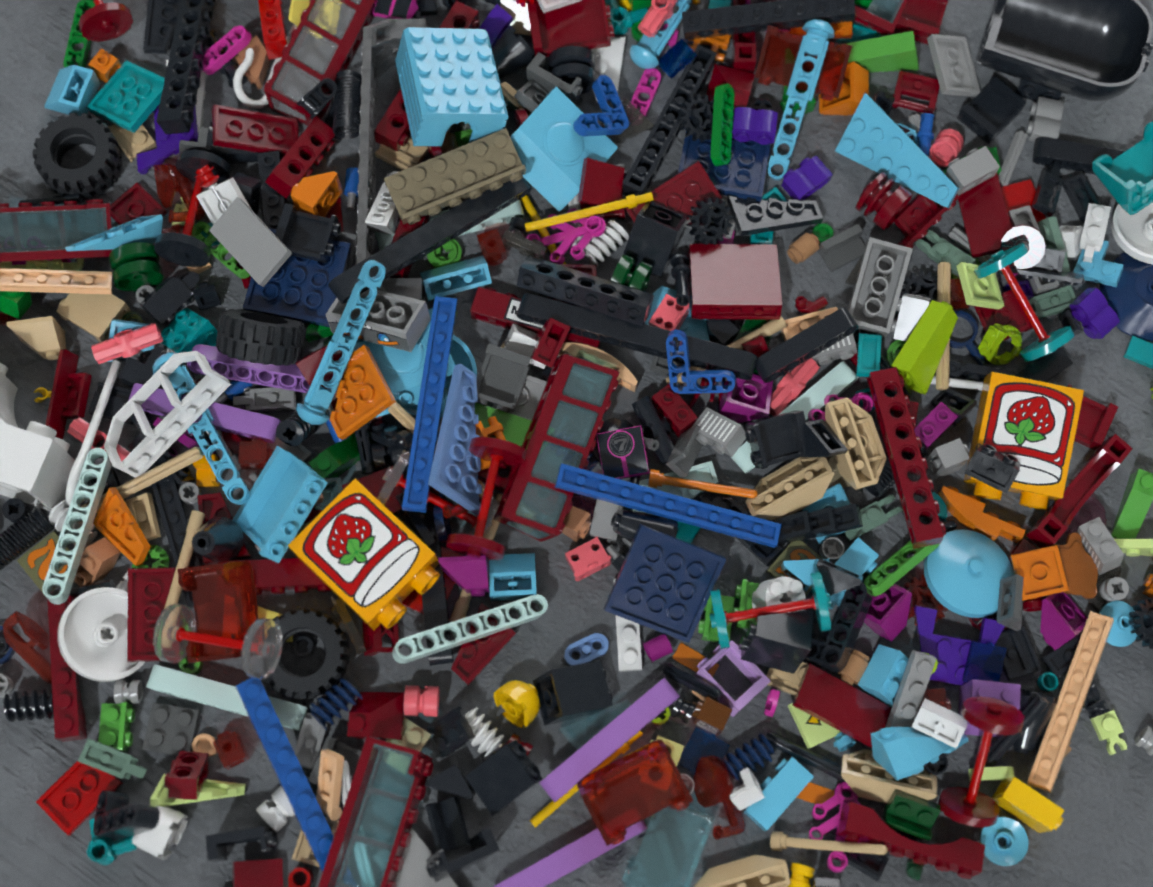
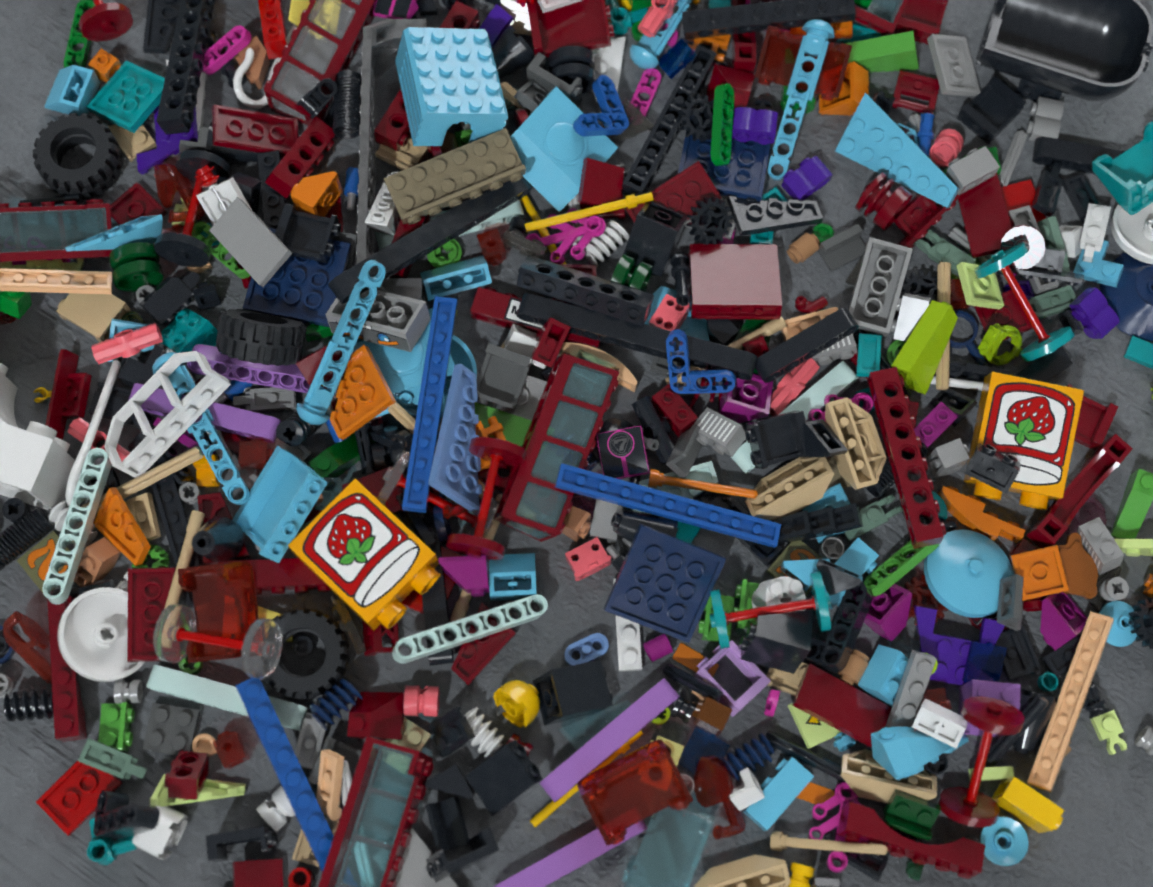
(41, 335): tan slope -> none

